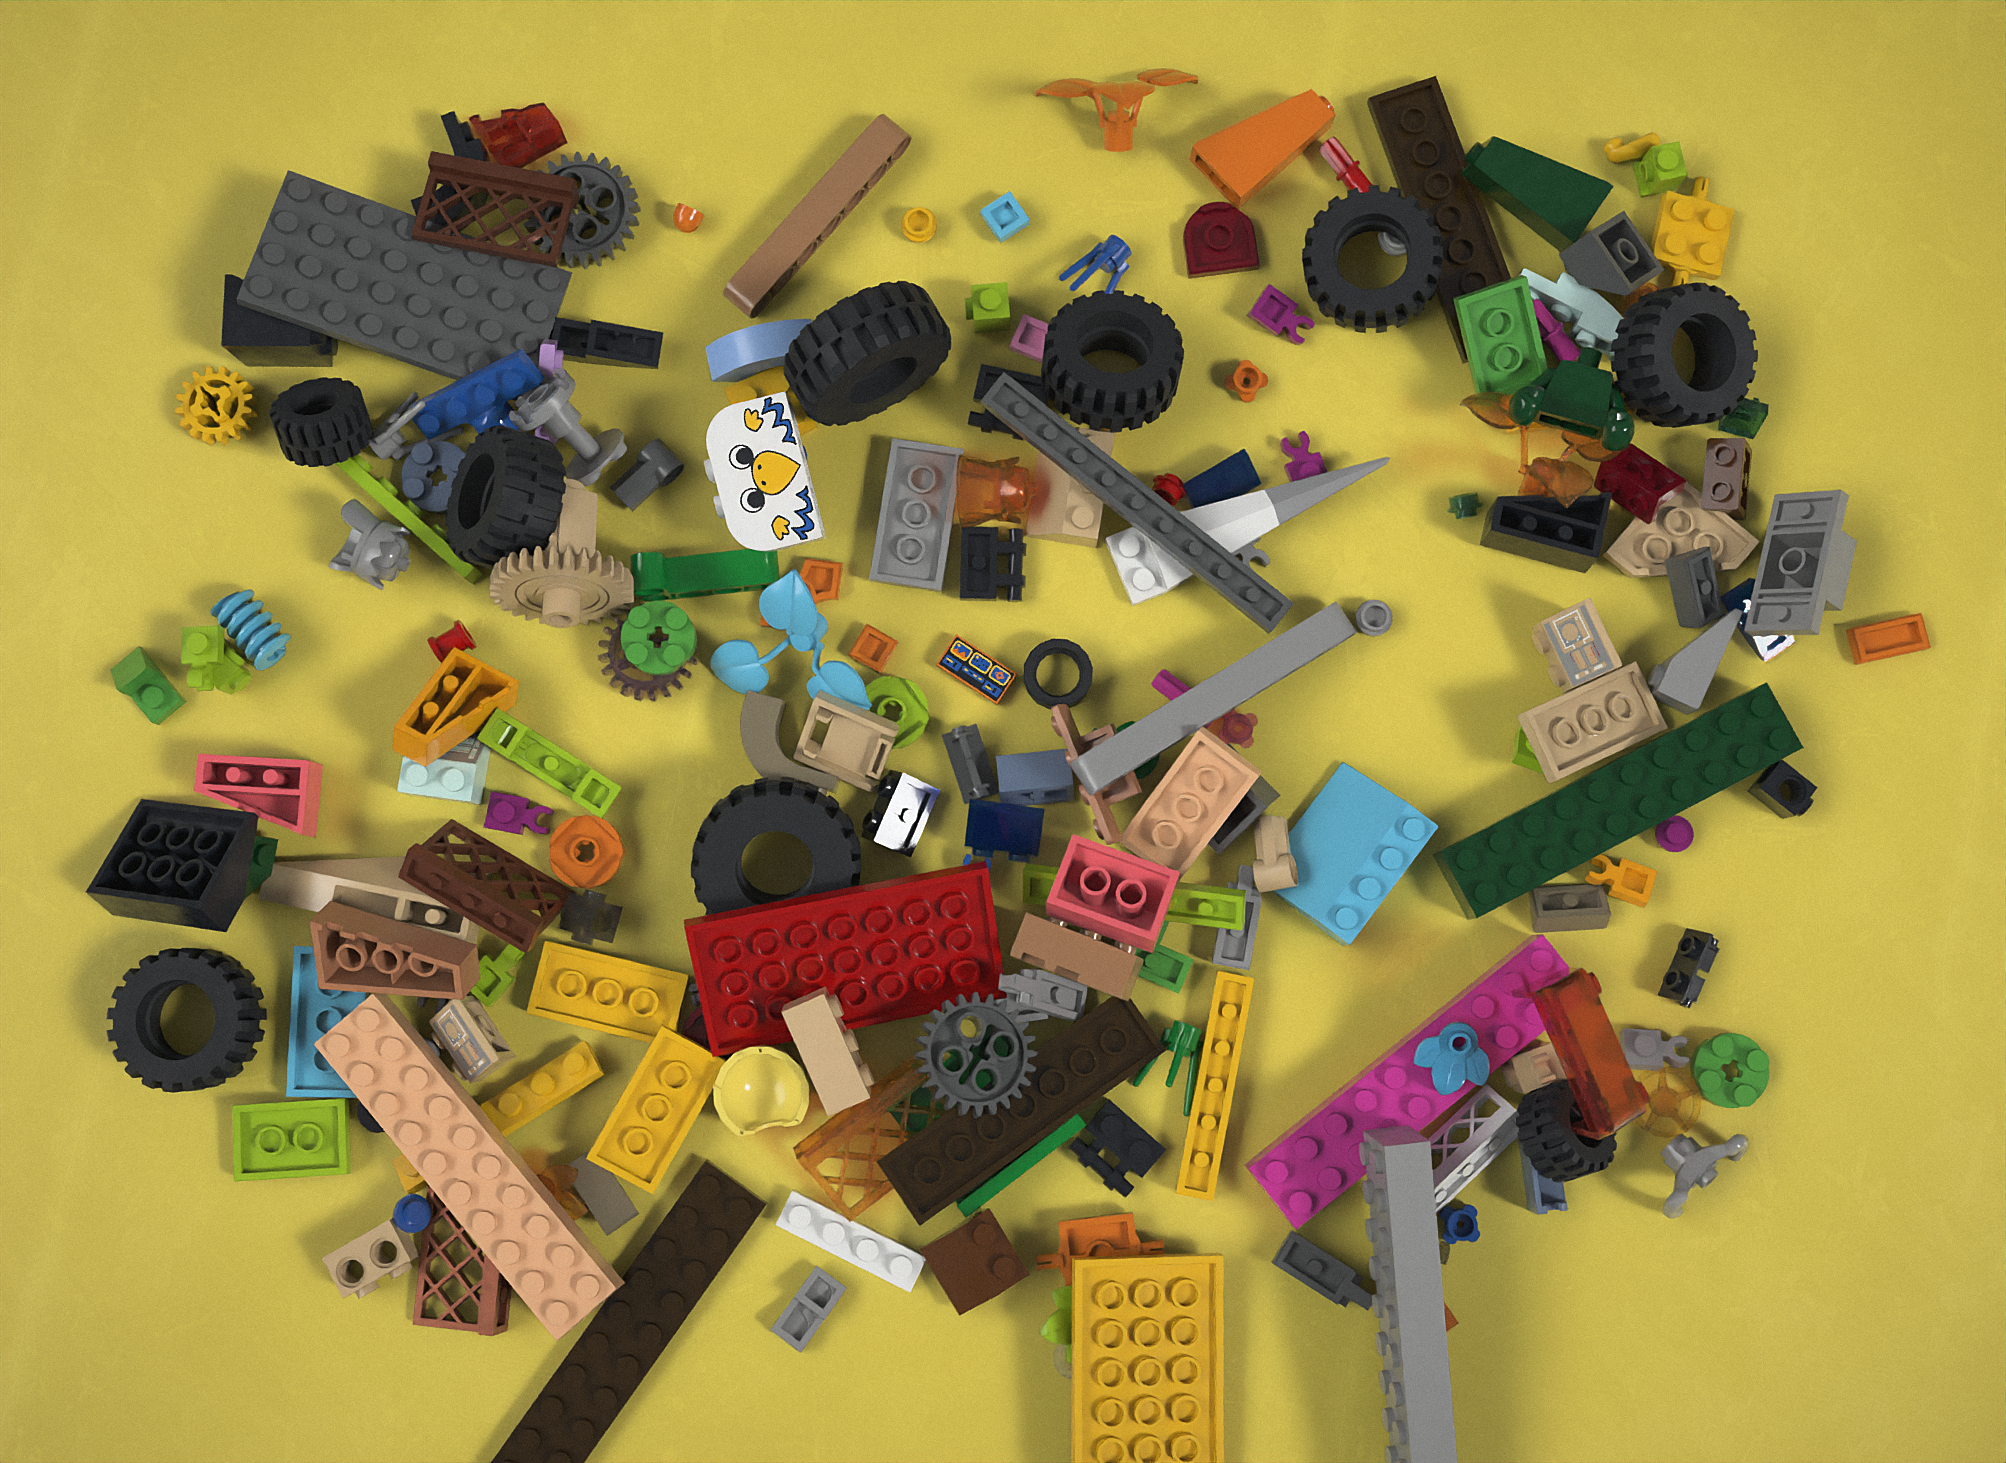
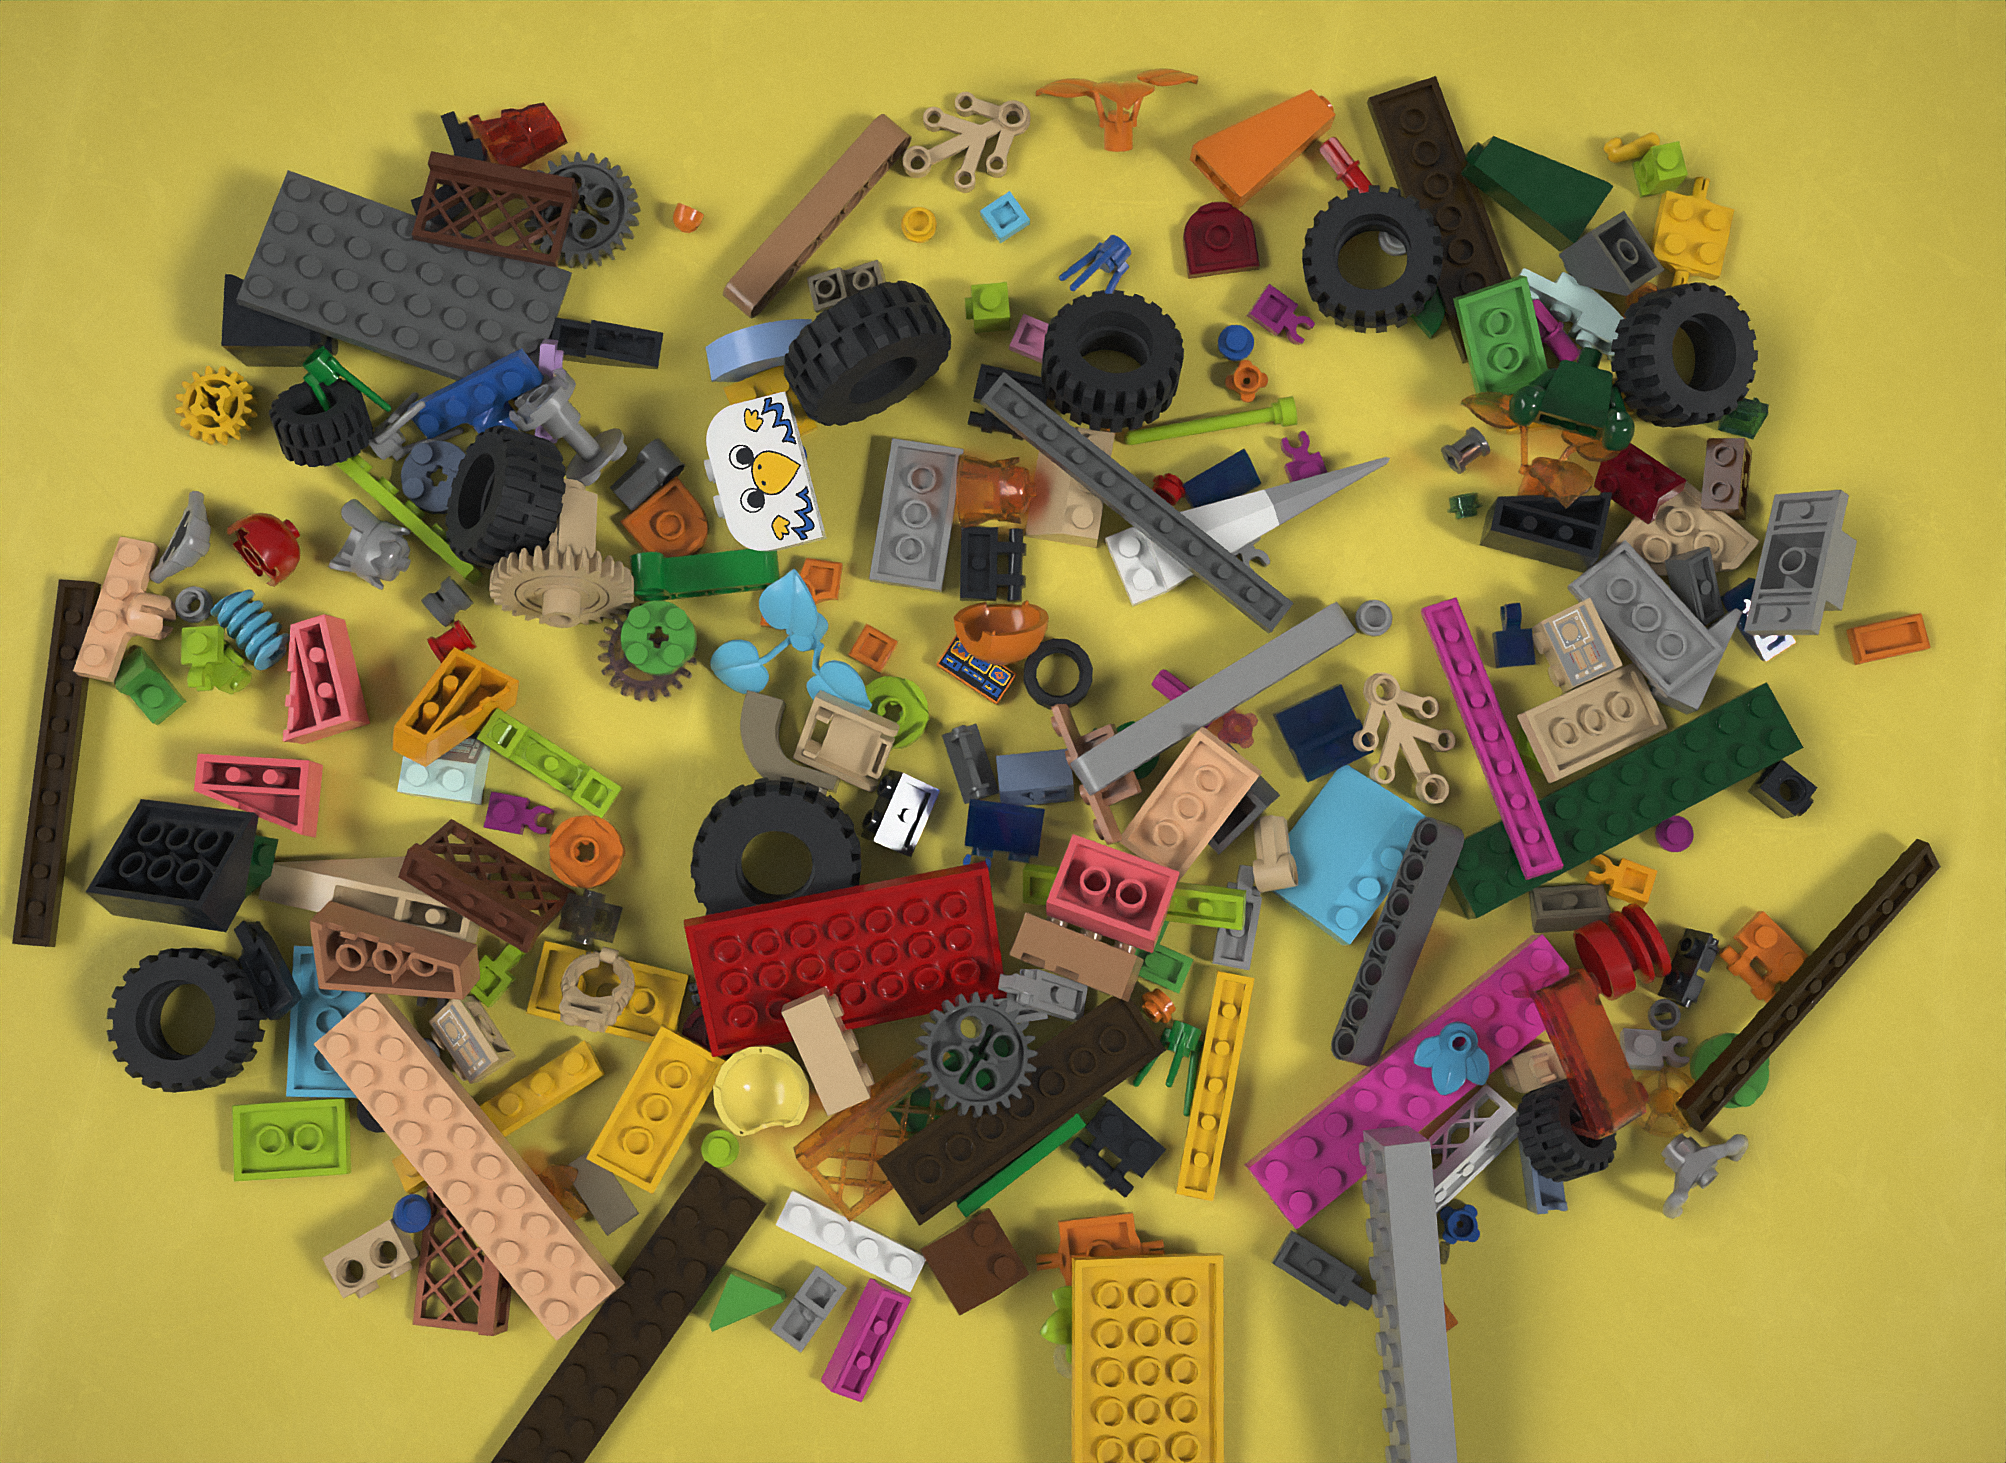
(55, 769): none -> dark brown plate
(124, 611): none -> light nougat plate
(185, 599): none -> light grey plate
(188, 541): none -> light grey piece
(266, 970): none -> black hinge
(267, 545): none -> red cylinder
(323, 682): none -> coral wedge
(325, 368): none -> green plant
(447, 601): none -> dark grey wheel
(595, 1012): none -> tan piece
(669, 522): none -> orange tile
(720, 1148): none -> lime plate
(744, 1297): none -> bright green slope
(836, 284): none -> dark tan slope
(865, 1340): none -> dark pink slope
(970, 137): none -> tan plant
(1001, 631): none -> orange cylinder
(1157, 1006): none -> orange plate
(1235, 342): none -> blue plate
(1281, 413): none -> lime piece
(1321, 732): none -> clear blue slope
(1397, 941): none -> dark grey beam
(1402, 733): none -> tan plant
(1432, 315): none -> green tile
(1473, 440): none -> dark grey bush
(1491, 739): none -> dark pink tile
(1513, 645): none -> clear blue plate
(1623, 951): none -> red wheel
(1647, 619): none -> light grey tile
(1663, 1007): none -> dark grey hinge
(1770, 948): none -> orange plate
(1808, 985): none -> dark brown plate

